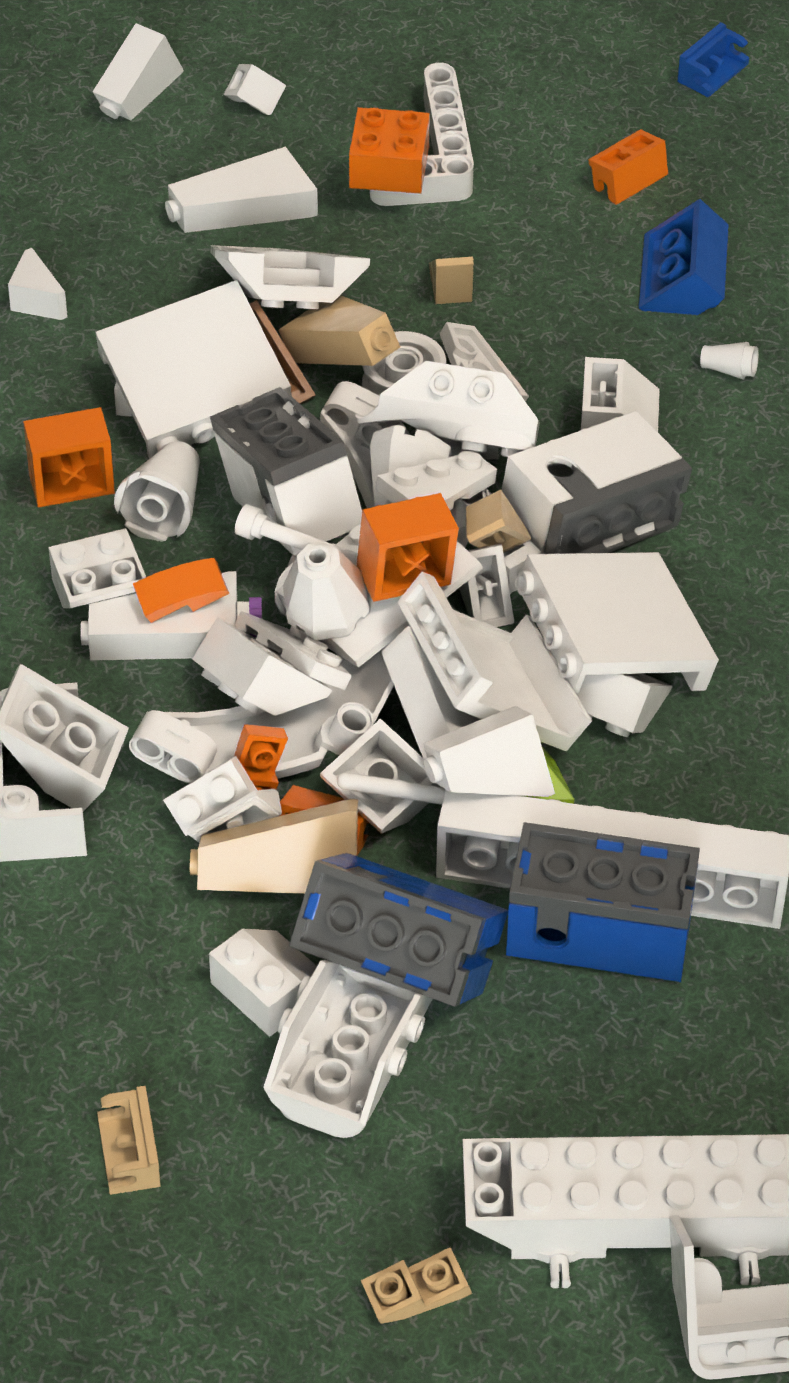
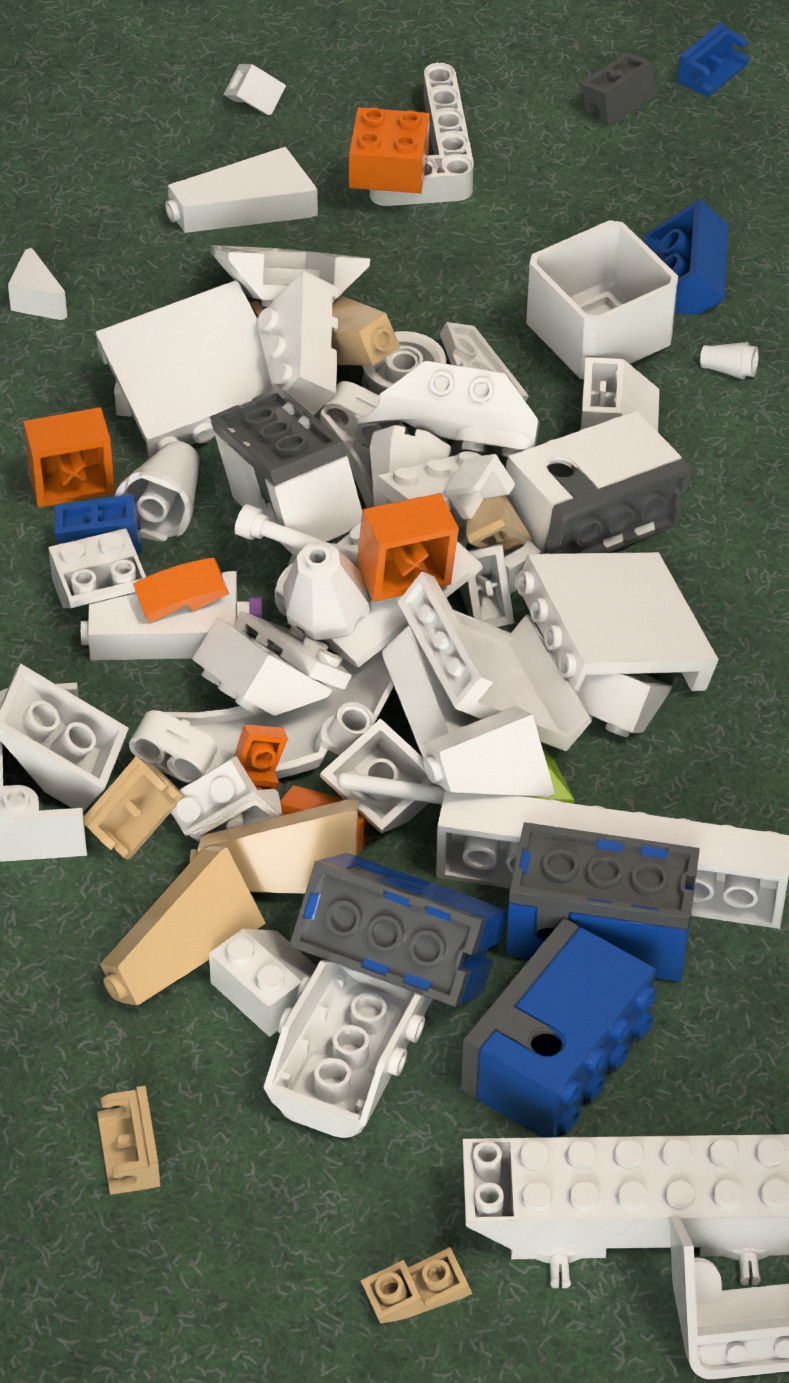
(98, 517): none -> blue hinge
(132, 807): none -> tan hinge
(137, 73): white slope -> none
(182, 928): none -> tan slope
(298, 341): none -> white wedge
(452, 279): tan slope -> none
(478, 480): none -> white panel
(558, 1030): none -> blue piece
(601, 297): none -> white plate
(619, 88): none -> dark grey hinge
(629, 165): orange hinge -> none

